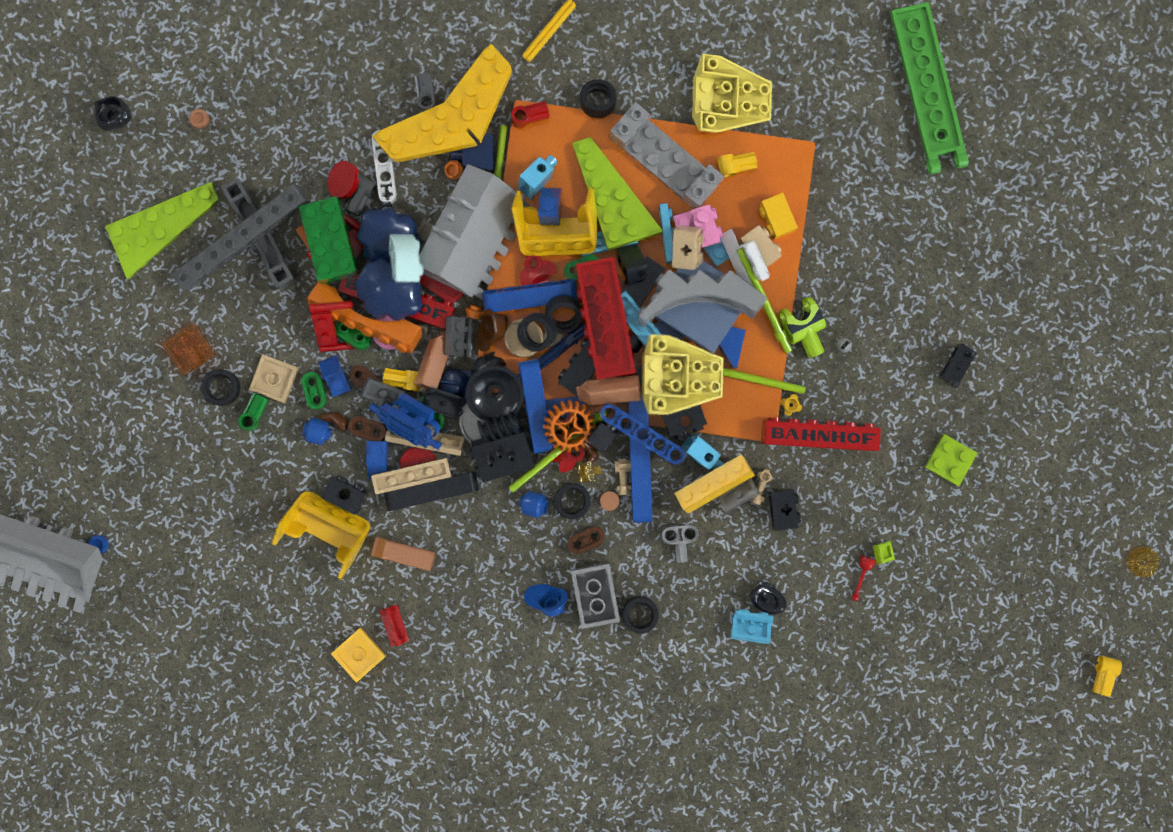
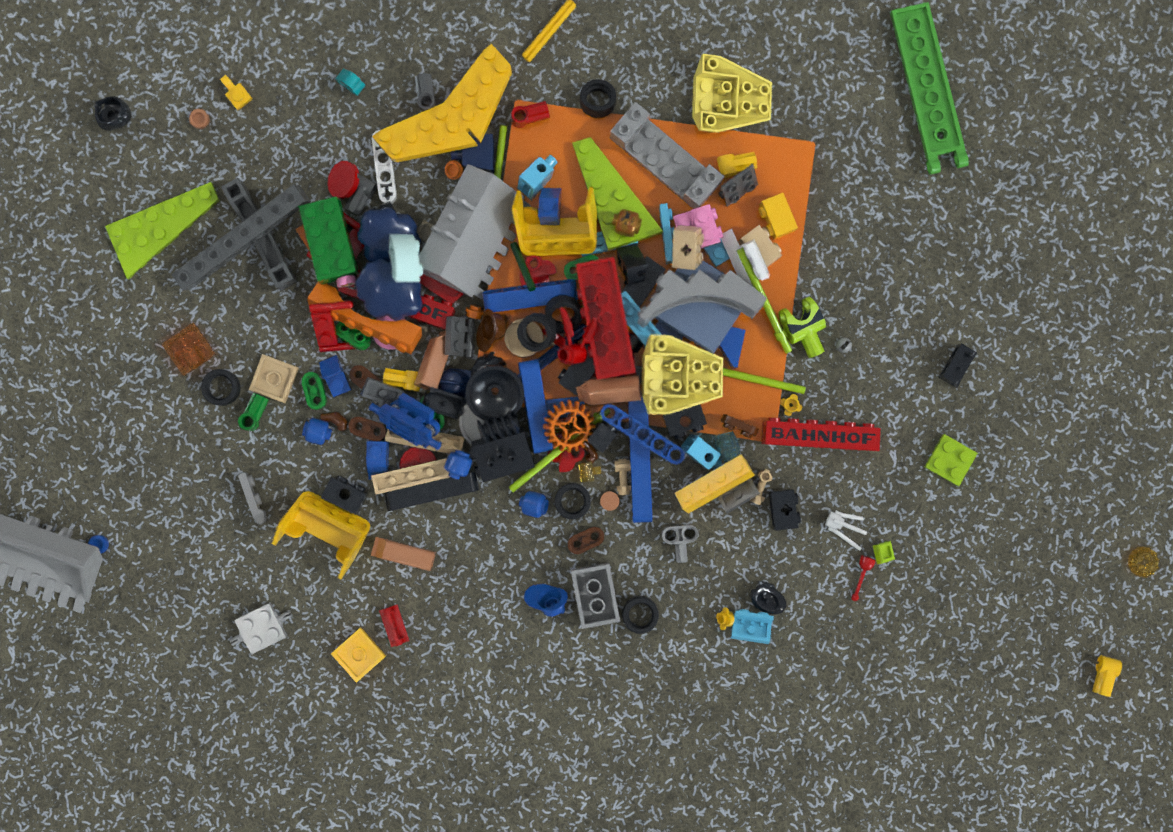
(237, 94): none -> yellow plate
(253, 500): none -> light grey hinge
(260, 628): none -> plate
(346, 281): none -> bright pink tile
(350, 81): none -> teal piece
(458, 464): none -> blue head
(523, 267): none -> dark green bar
(572, 353): none -> red plant
(627, 223): none -> pearl gold head
(725, 618): none -> yellow plate
(727, 446): none -> clear light blue brick
(739, 185): none -> dark grey hinge
(746, 429): none -> reddish brown plate
(836, 521): none -> white plant

